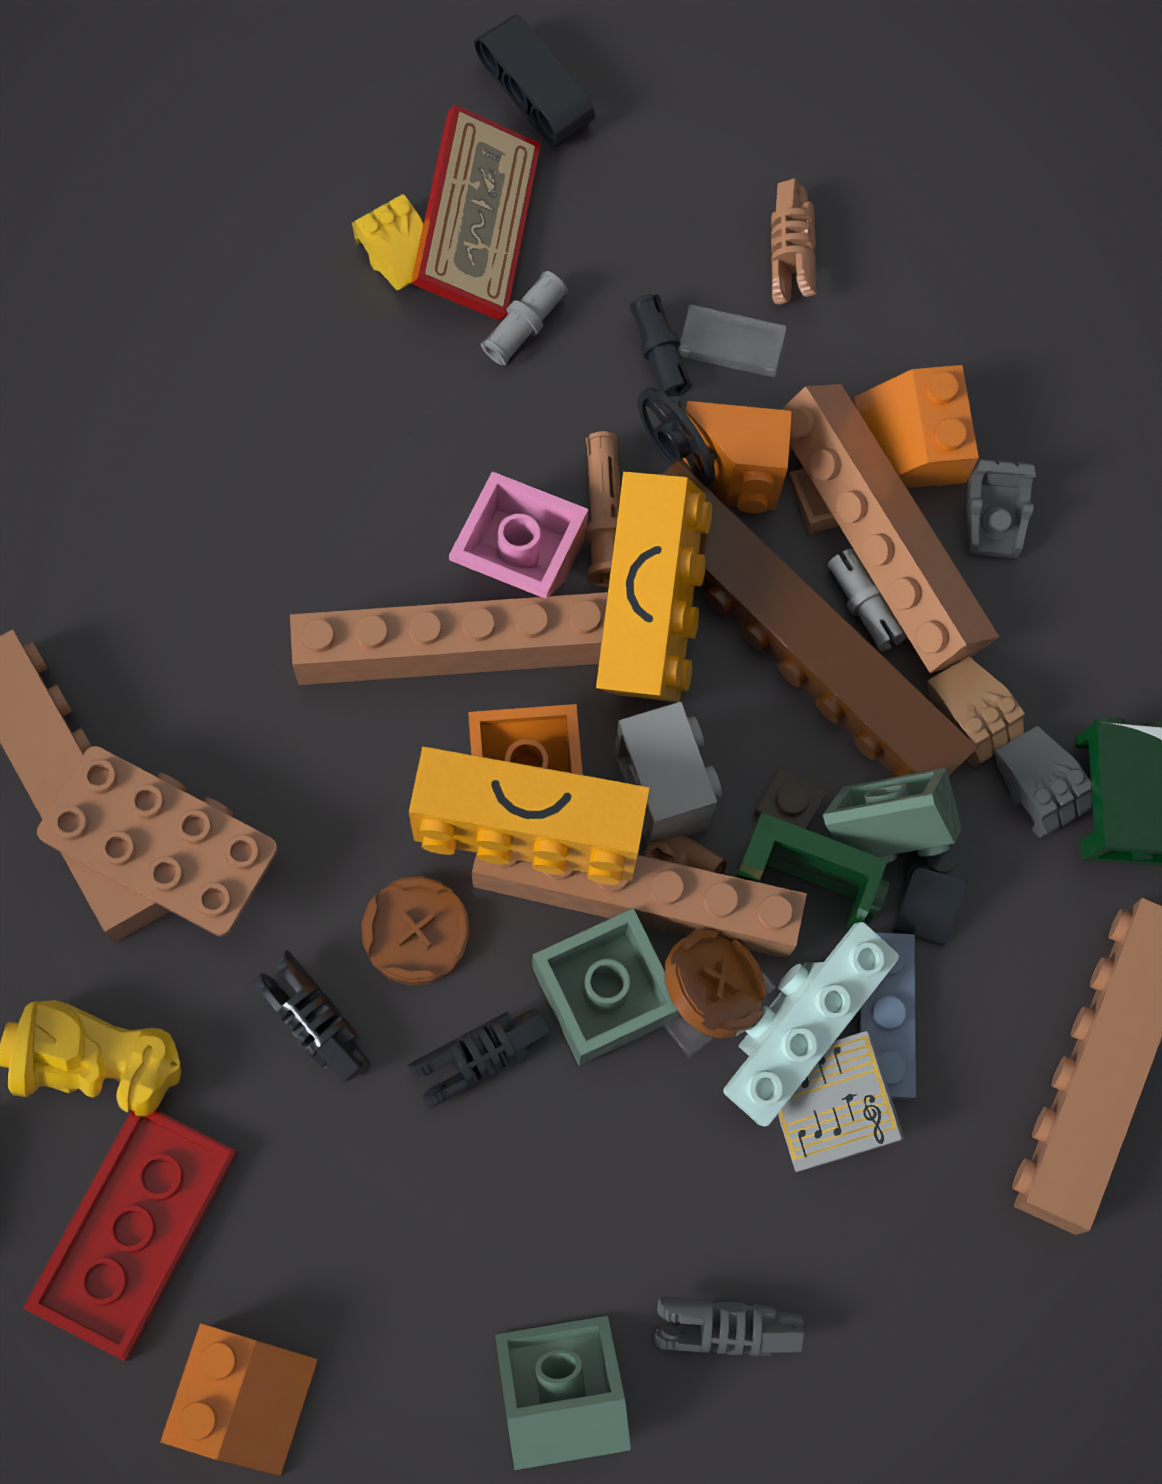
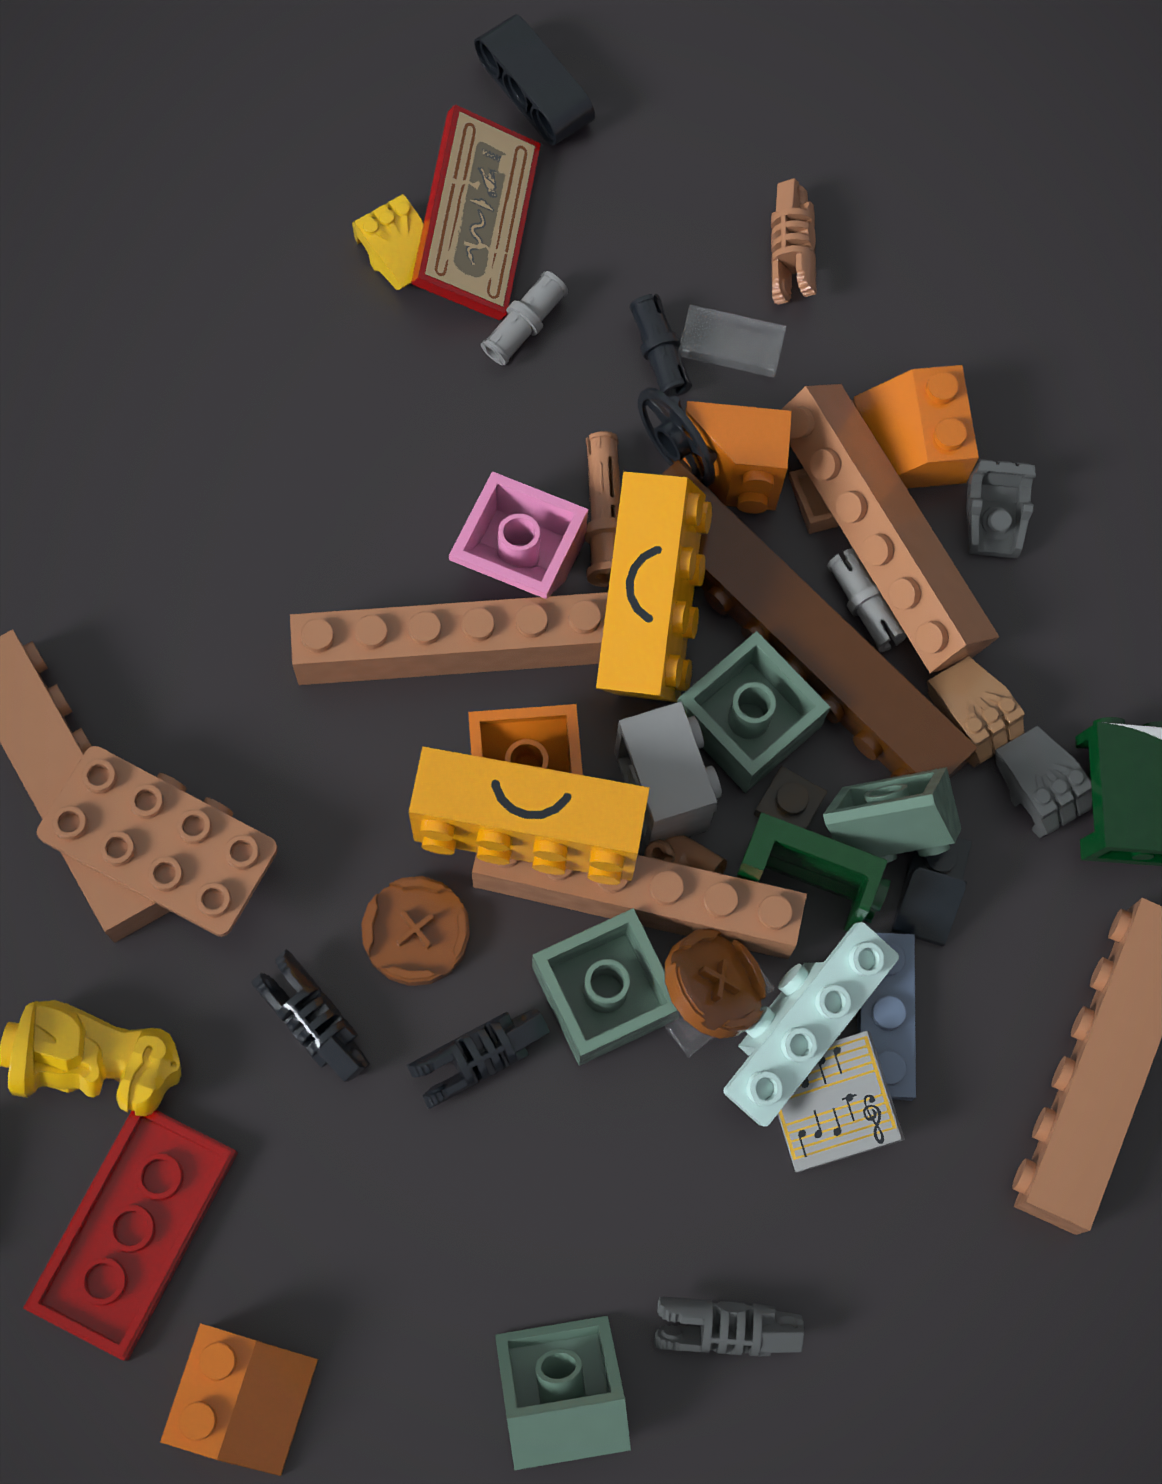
(753, 711): none -> sand green brick

